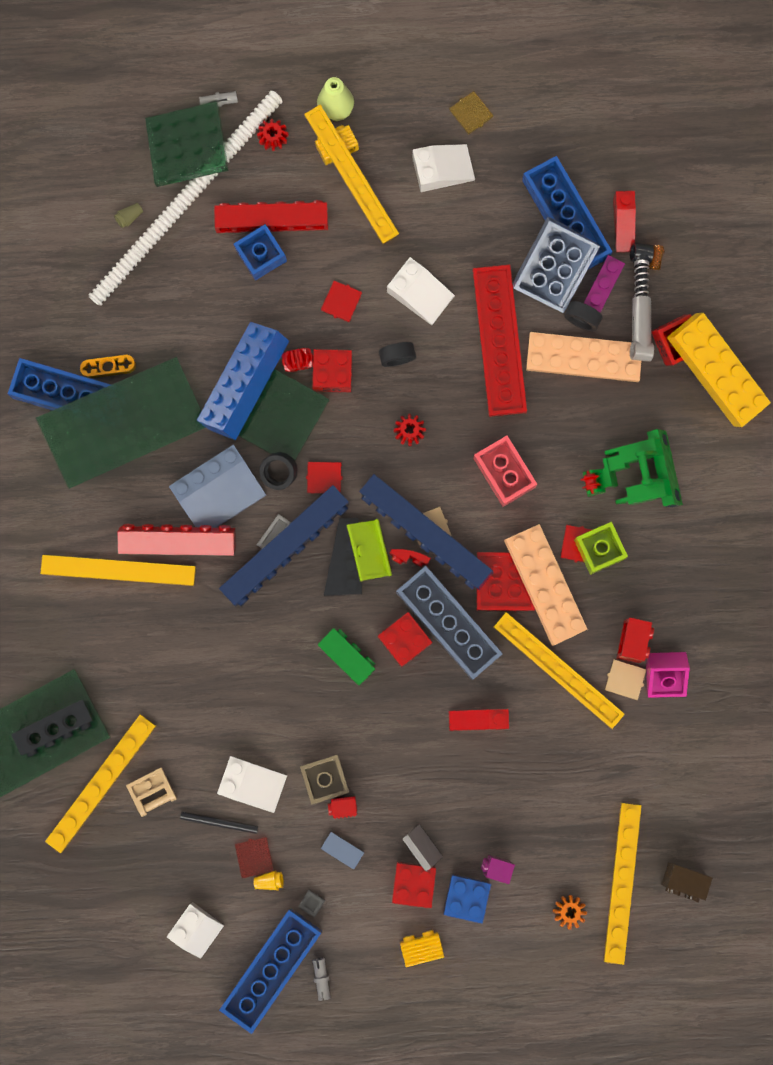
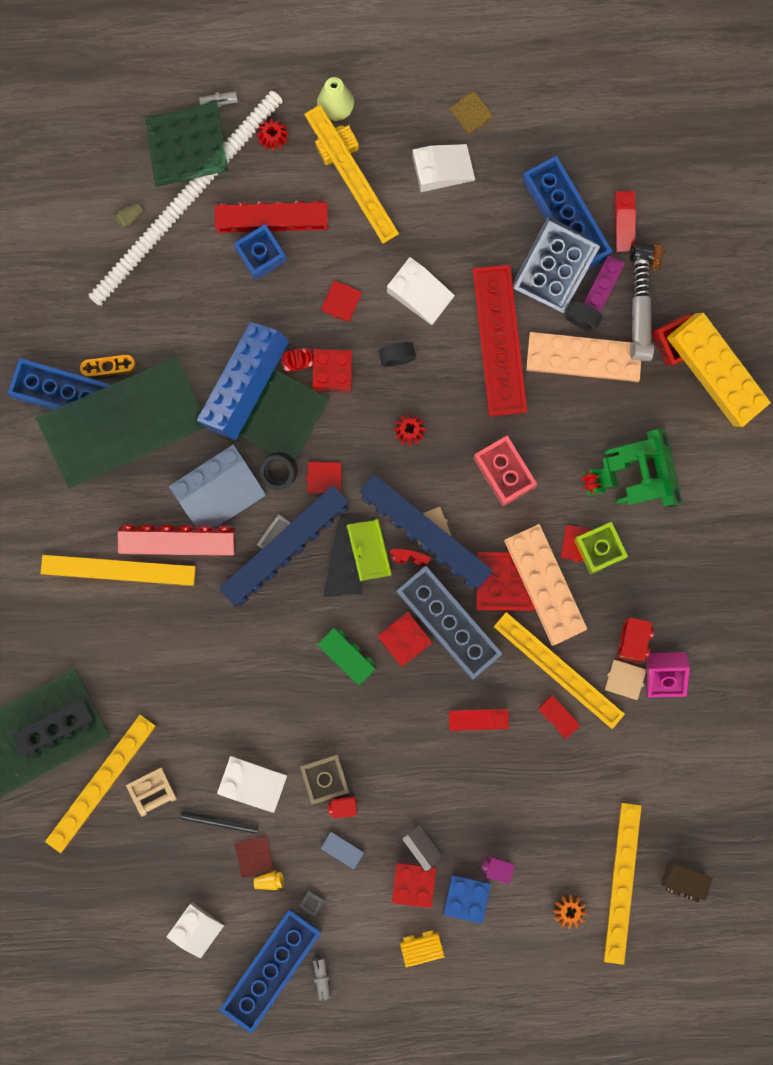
(558, 716): none -> red slope

